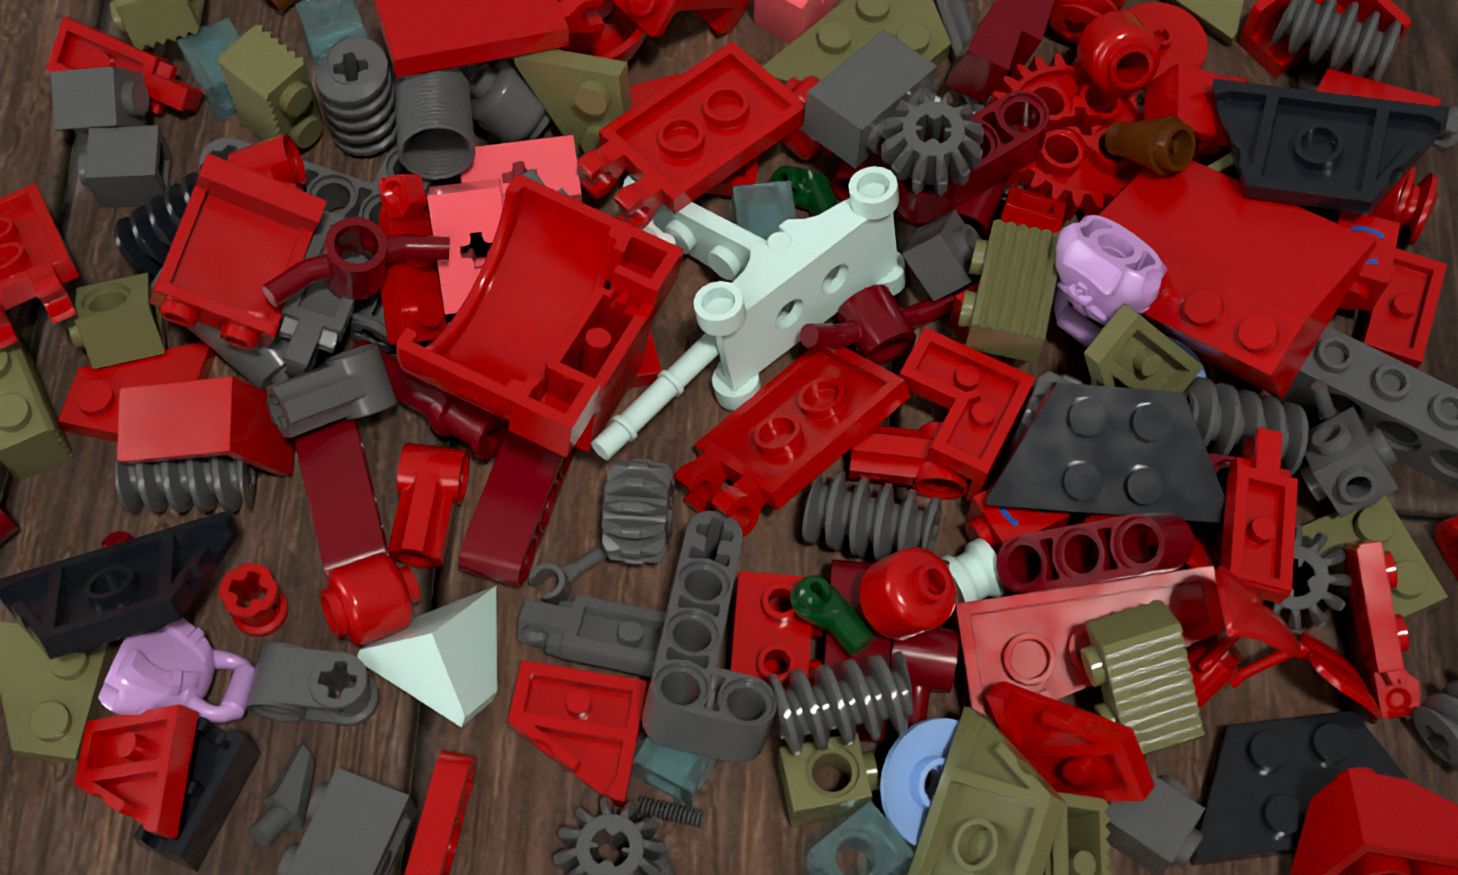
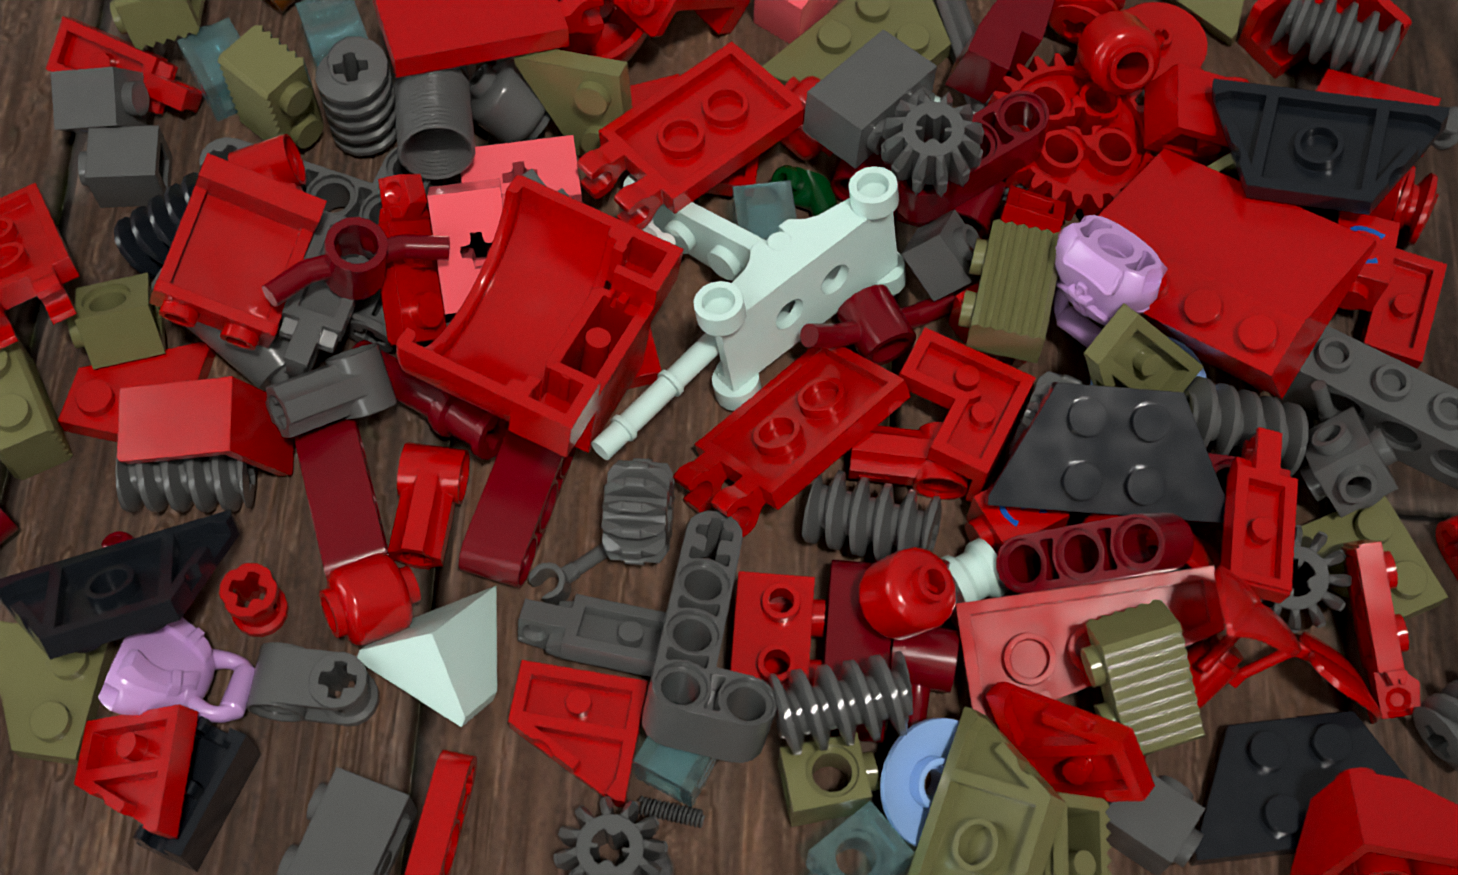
(286, 799): dark grey bar -> none
(826, 608): dark green arm -> none
(1155, 143): reddish brown cone -> none

